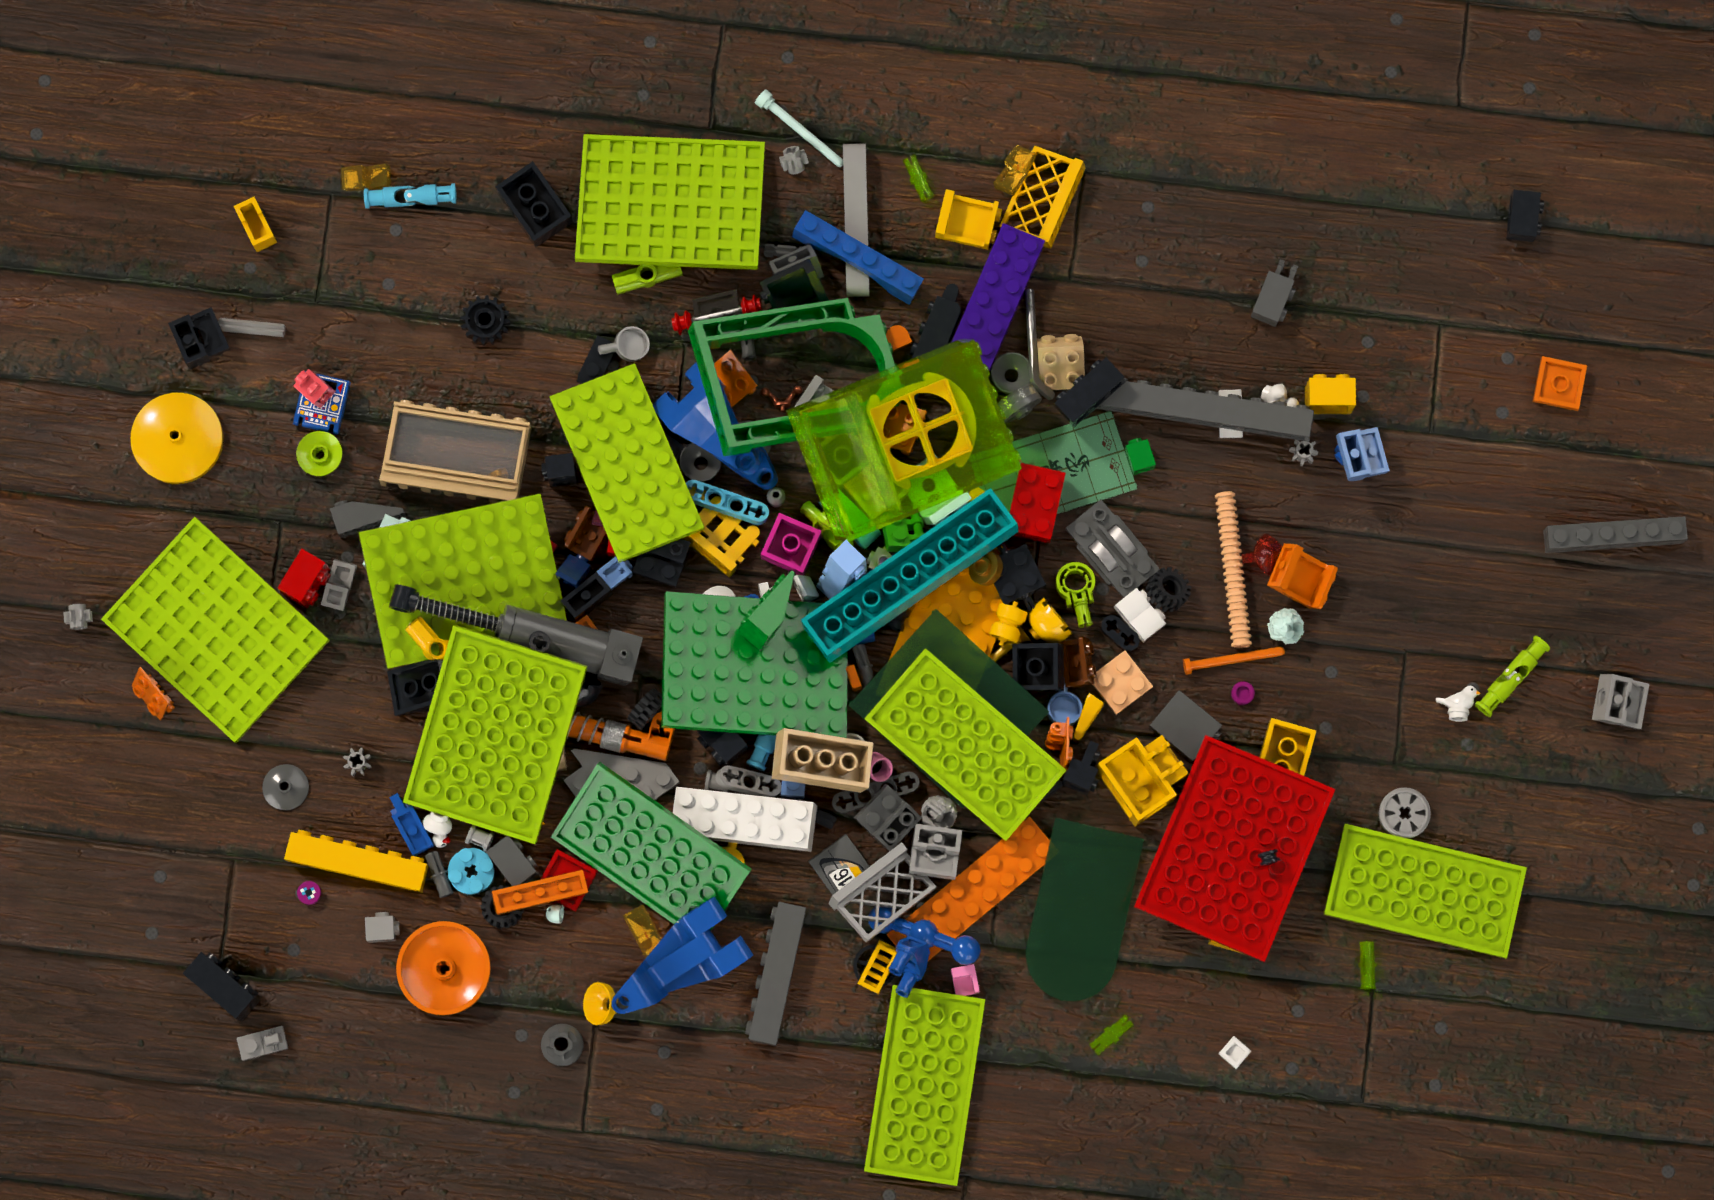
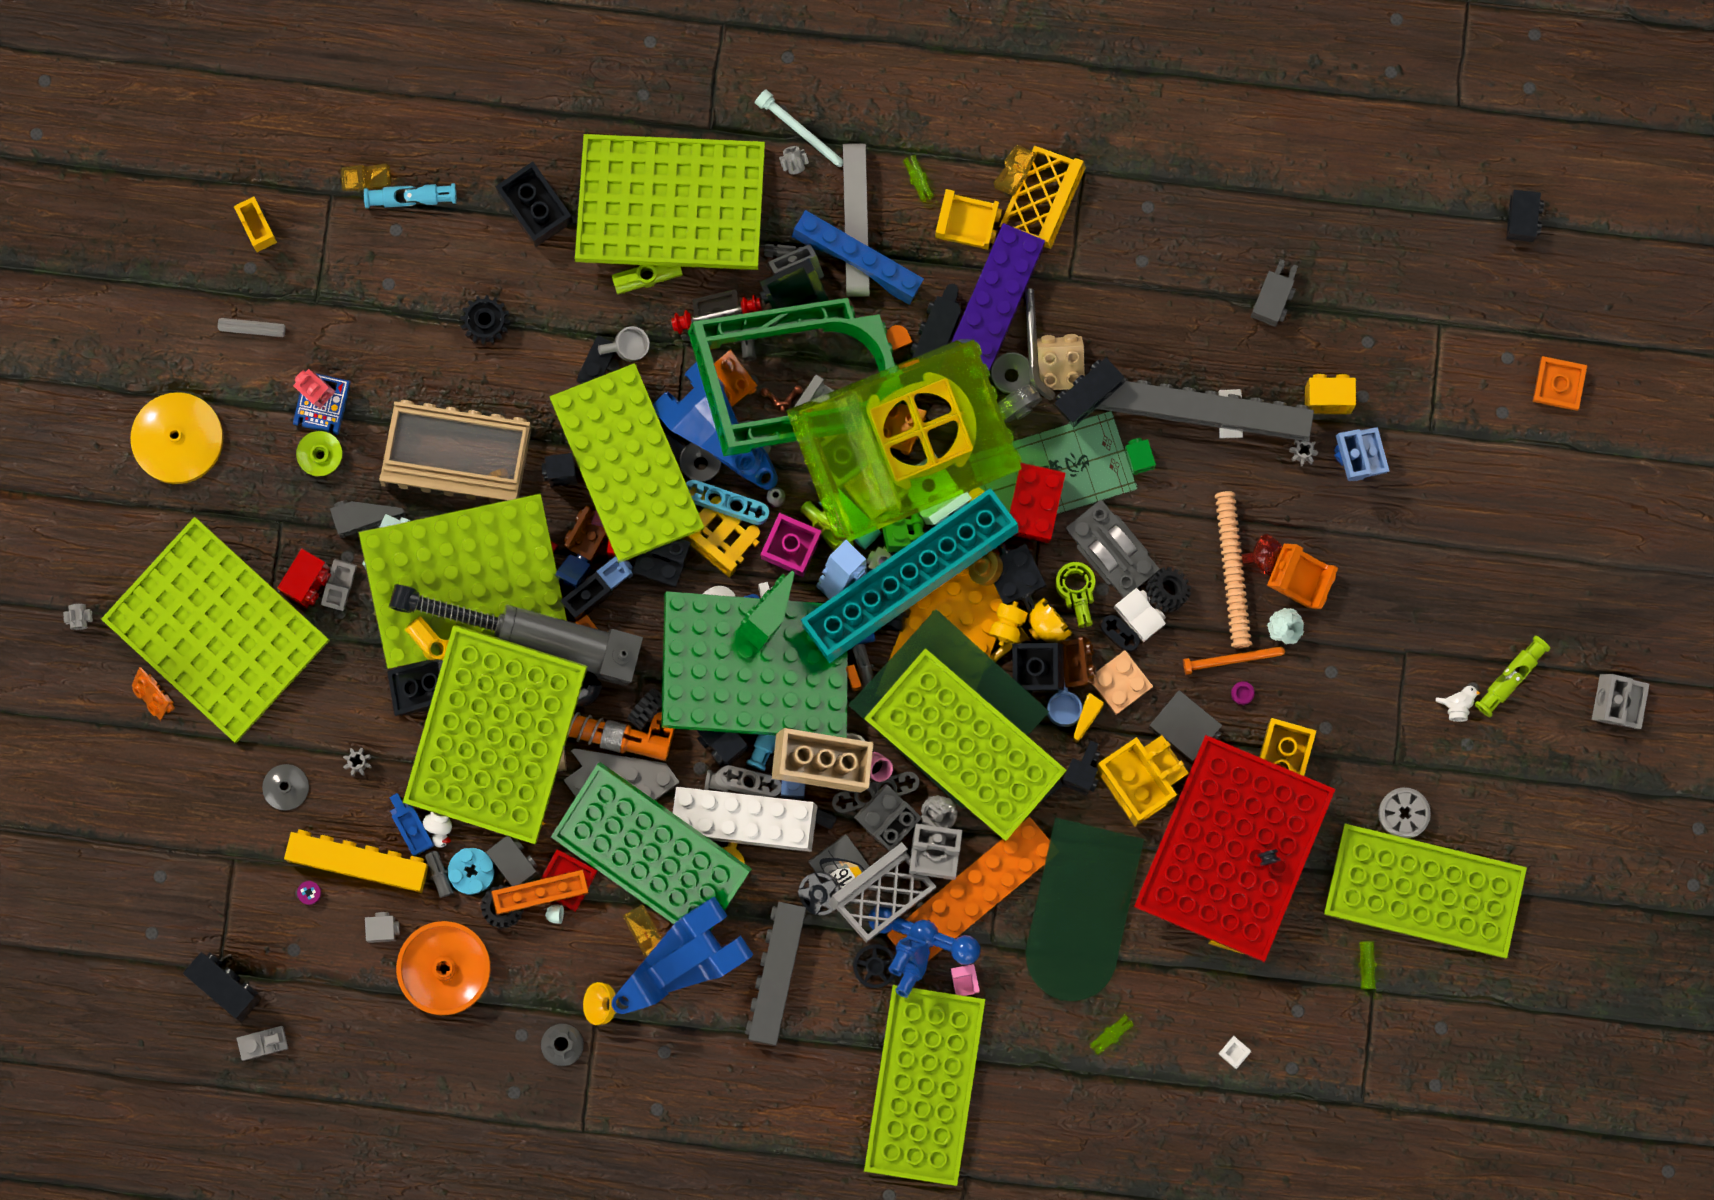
(189, 342): black brick -> none
(480, 838): light grey bush -> none
(544, 636): black bush -> none
(805, 588): white slope -> none
(818, 892): none -> black wheel
(871, 963): yellow slope -> none
(1059, 739): orange hinge -> none
(1277, 393): white animal -> none
(1615, 534): dark grey brick -> none

